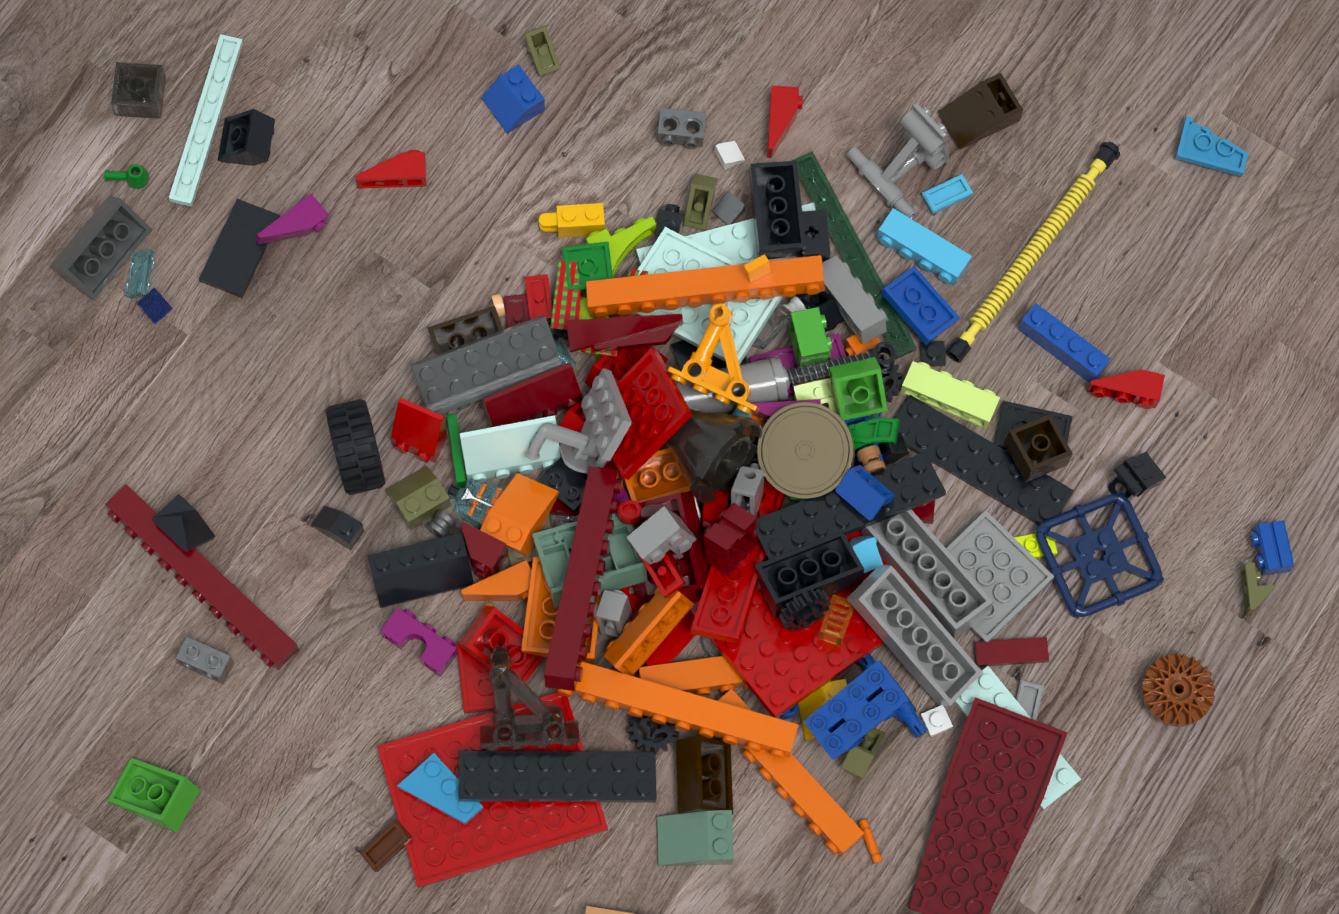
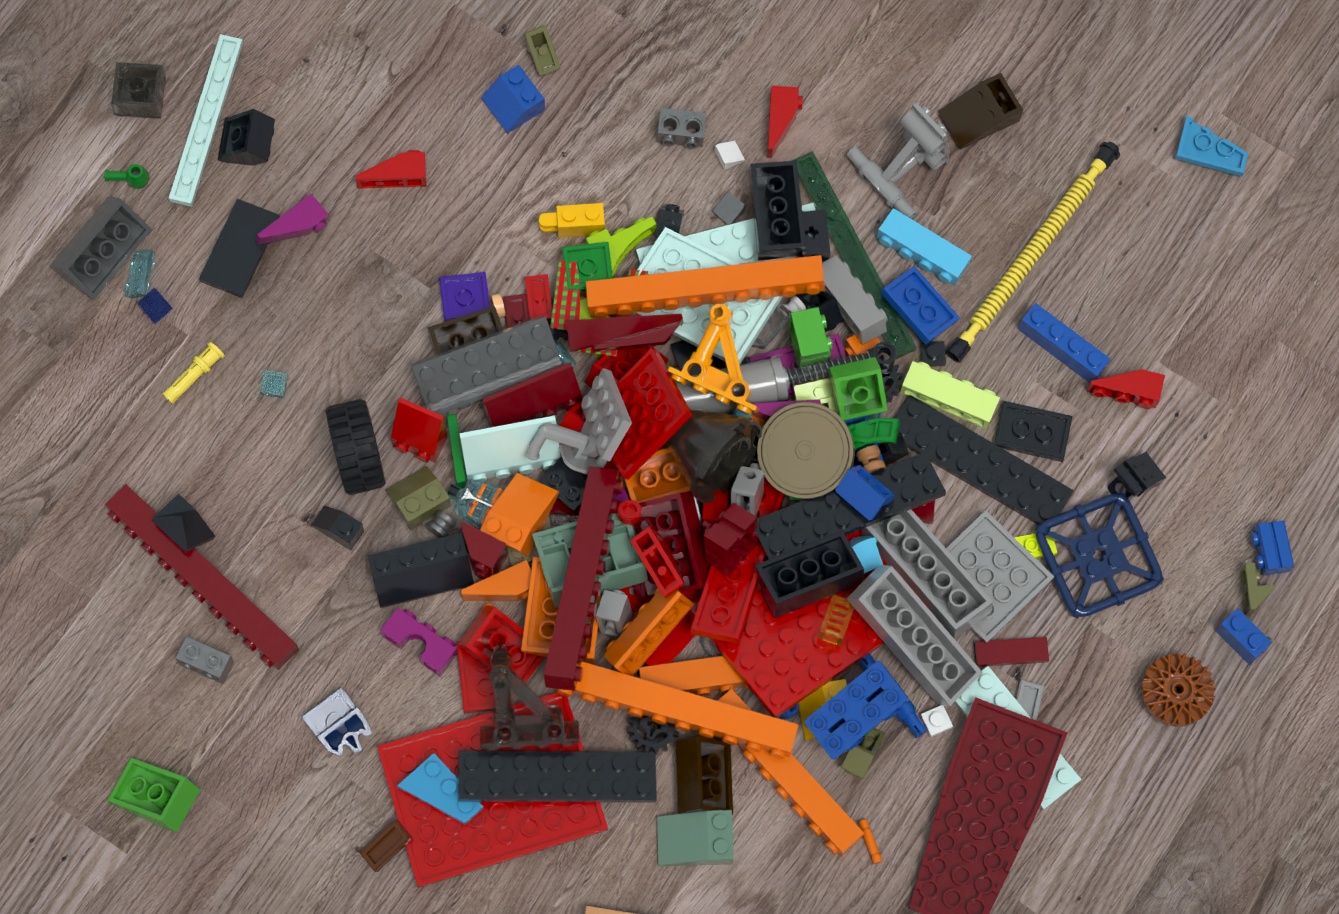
(200, 365): none -> light yellow pin
(274, 384): none -> clear light blue plate
(337, 723): none -> plate
(463, 294): none -> dark purple tile
(659, 534): light grey brick -> none
(700, 201): olive slope -> none
(757, 268): light orange tile -> none
(805, 609): black gear -> none
(947, 194): medium azure tile -> none
(1038, 448): dark brown brick -> none
(1243, 636): none -> blue brick

